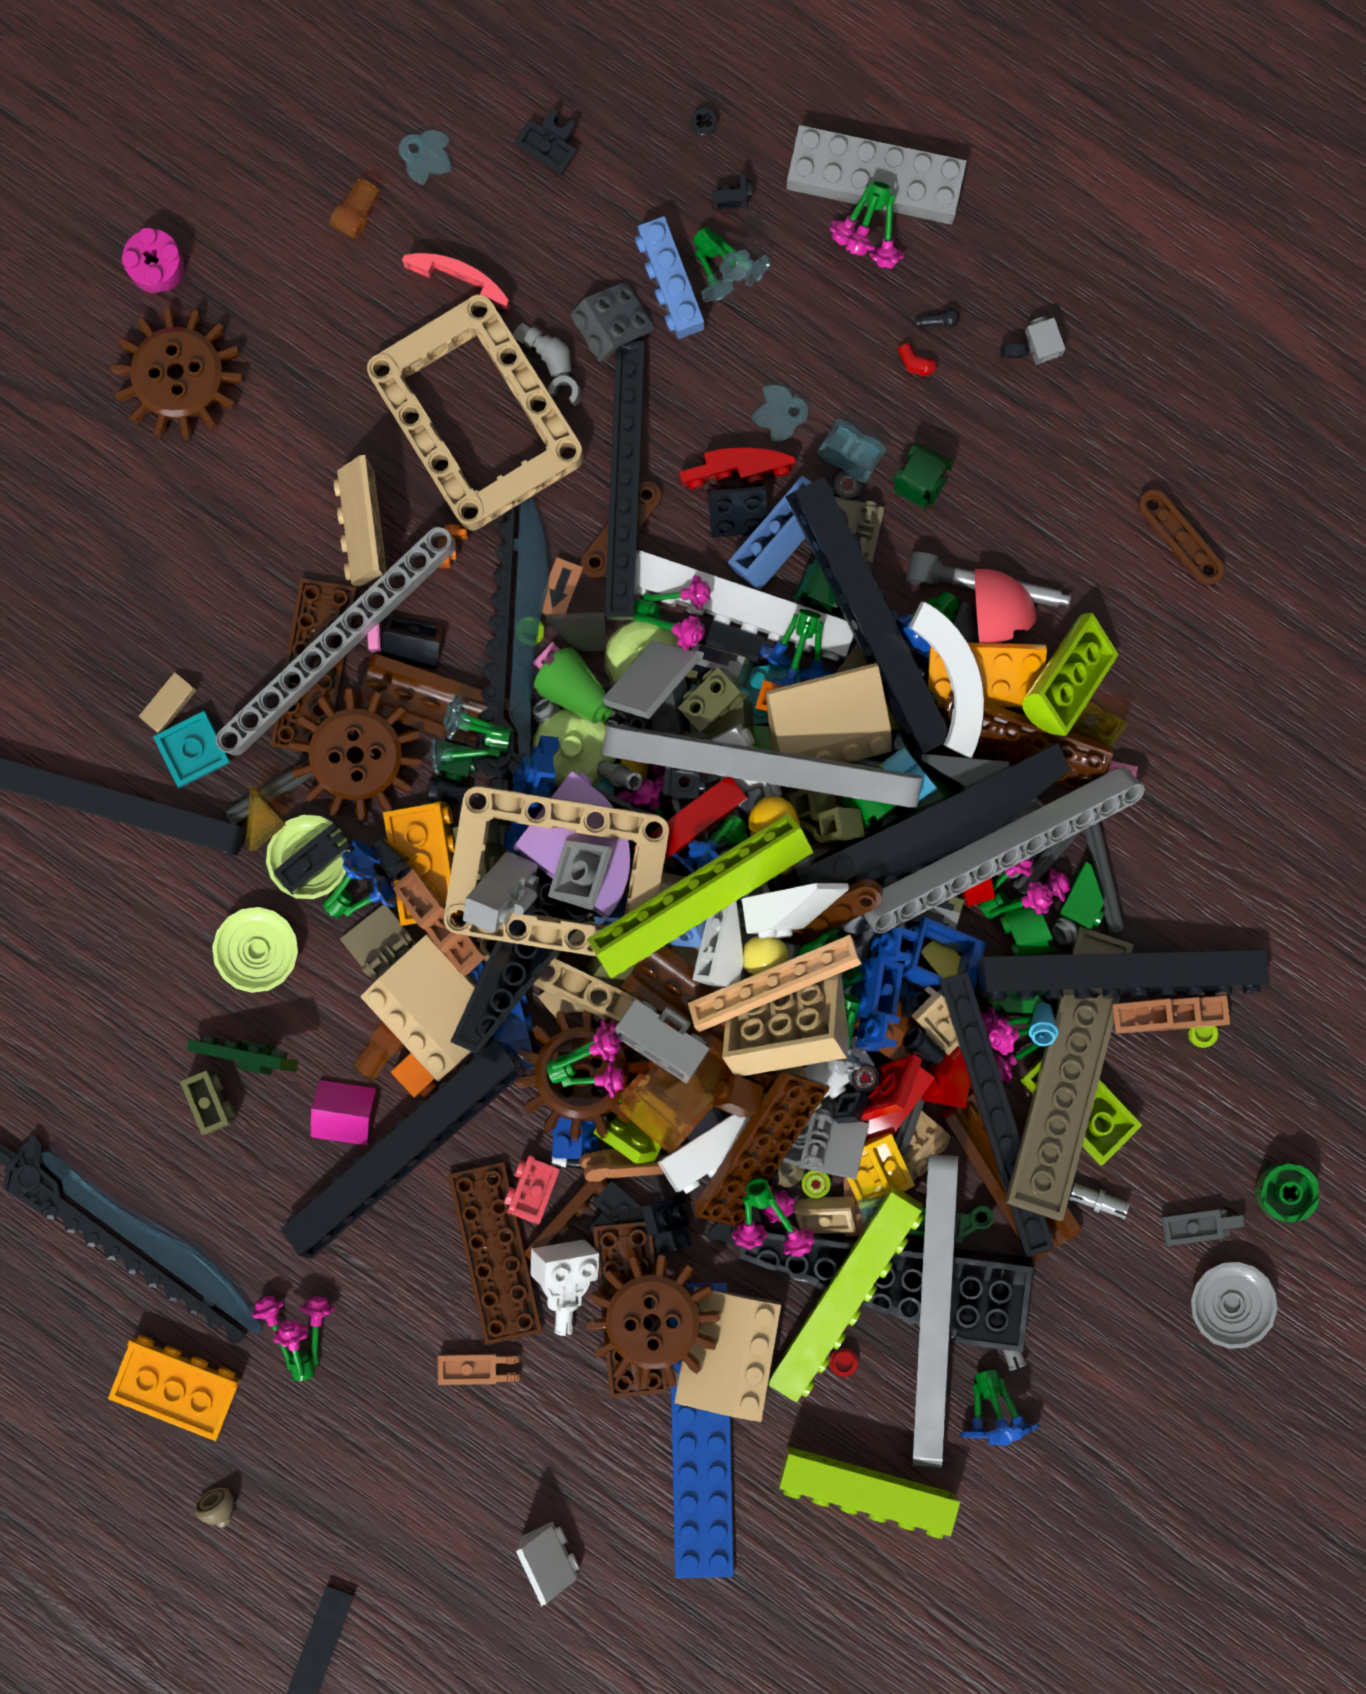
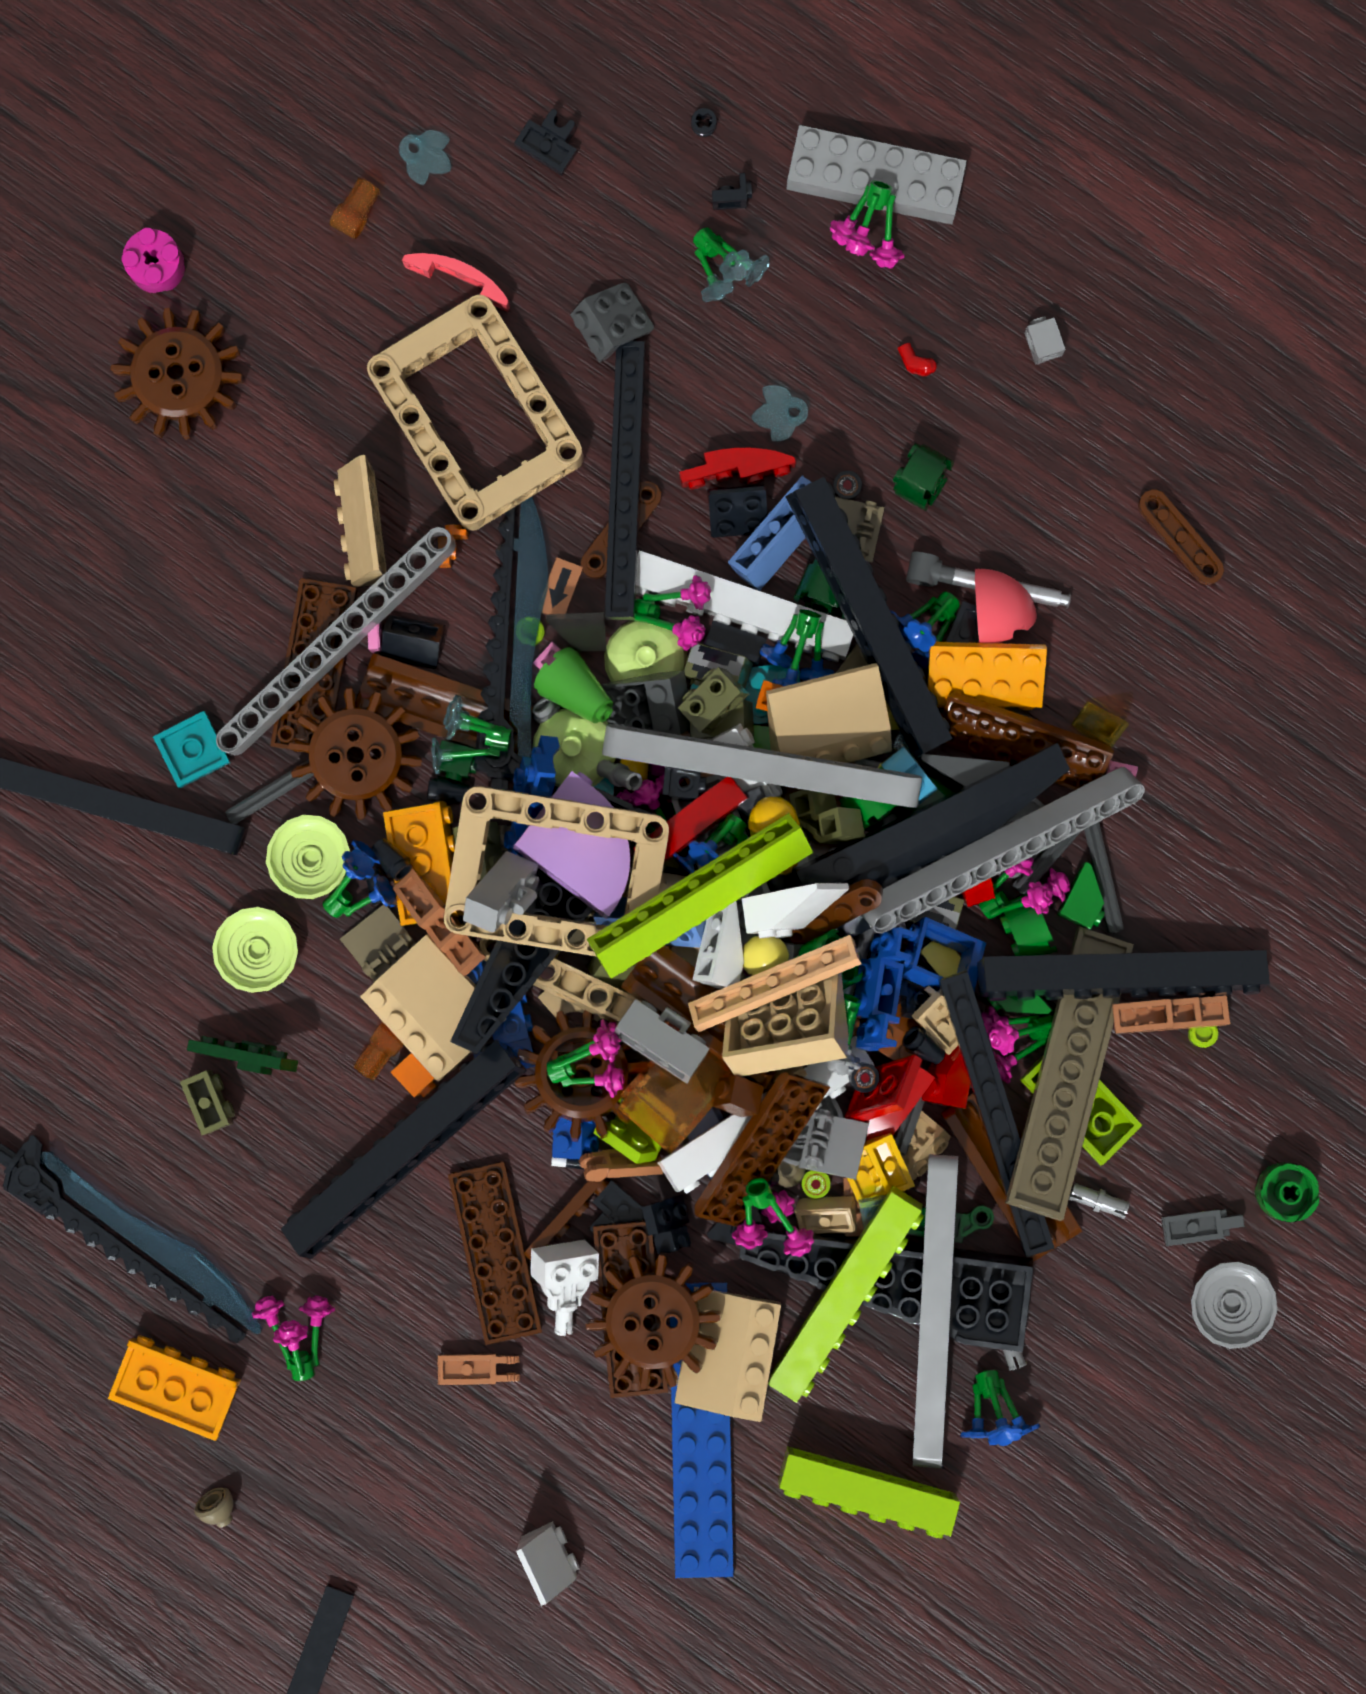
(167, 703): tan slope -> none
(262, 820): clear yellow slope -> none
(312, 859): black hinge -> none
(342, 1112): dark pink slope -> none
(532, 1189): coral bracket -> none
(556, 356): light grey piece -> none
(580, 873): light grey slope -> none
(650, 679): light grey tile -> none
(670, 276): medium blue brick -> none
(843, 1362): red plate -> none
(850, 1107): black tile -> none
(851, 451): clear light blue brick -> none
(947, 318): black piece -> none
(962, 674): white tile -> none
(1014, 350): black tile -> none
(1043, 1025): medium azure cone -> none
(1064, 931): light grey plate -> none
(1070, 677): lime brick -> none

